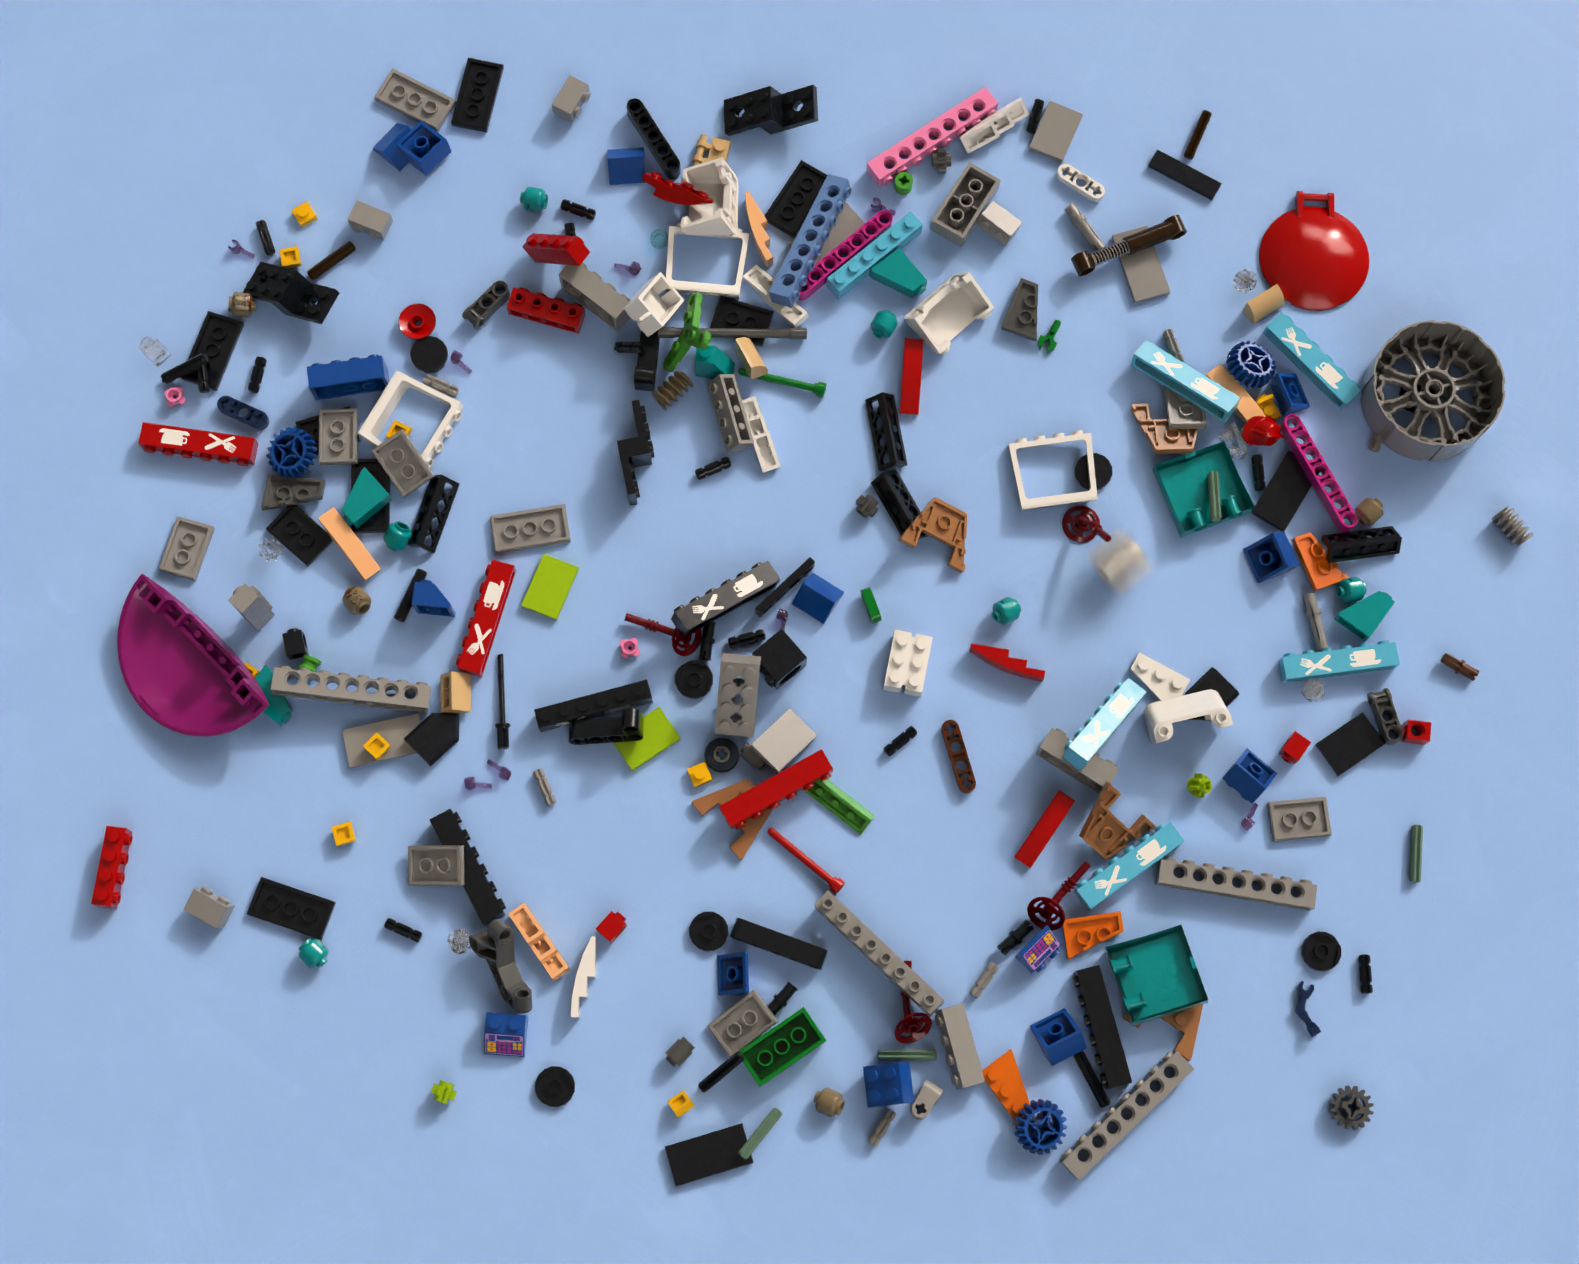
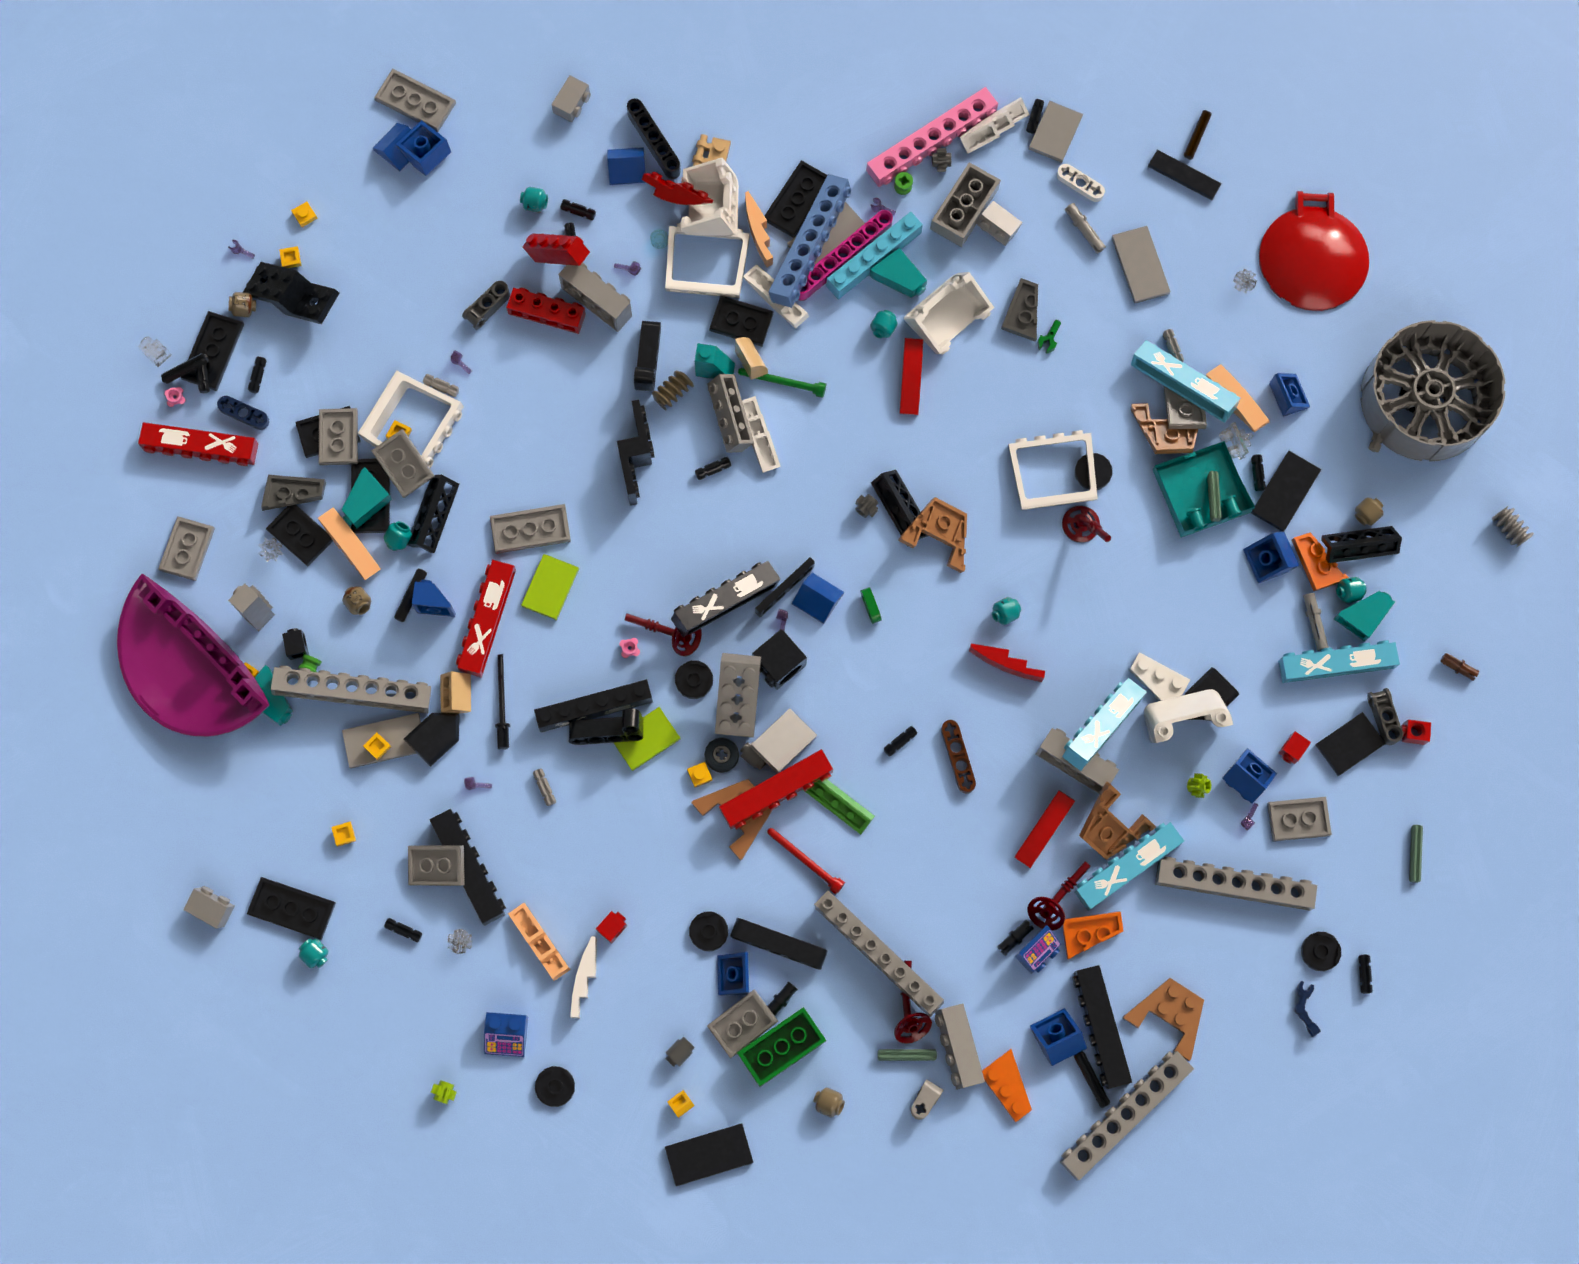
(112, 867): red brick -> none
(265, 237): black axle -> none
(296, 438): blue gear -> none
(331, 260): dark brown axle -> none
(348, 377): blue brick -> none
(370, 220): light grey brick -> none
(417, 313): red dish -> none
(429, 354): black tile -> none
(477, 95): black tile -> none
(497, 948): dark grey connector -> none
(504, 772): clear purple hand -> none
(629, 347): black axle -> none
(649, 308): white piece -> none
(691, 334): bright green piece -> none
(707, 641): black pin -> none
(721, 1071): black axle -> none
(747, 638): black axle -> none
(760, 1133): sand green axle -> none
(770, 110): black bracket -> none
(791, 333): dark grey piece -> none
(881, 1127): light grey axle -> none
(888, 1084): blue brick -> none
(890, 429): black fence -> none
(907, 663): white piece -> none
(984, 980): light grey axle -> none
(1042, 1118): blue gear -> none
(1120, 561): white piece -> none
(1156, 975): teal piece -> none
(1170, 229): dark brown piece -> none
(1250, 364): blue gear -> none
(1261, 431): red piece -> none
(1264, 304): tan brick -> none
(1268, 406): yellow bracket -> none
(1312, 361): medium azure brick -> none
(1313, 689): clear gear -> none
(1319, 464): dark pink beam -> none
(1348, 1115): dark grey gear -> none

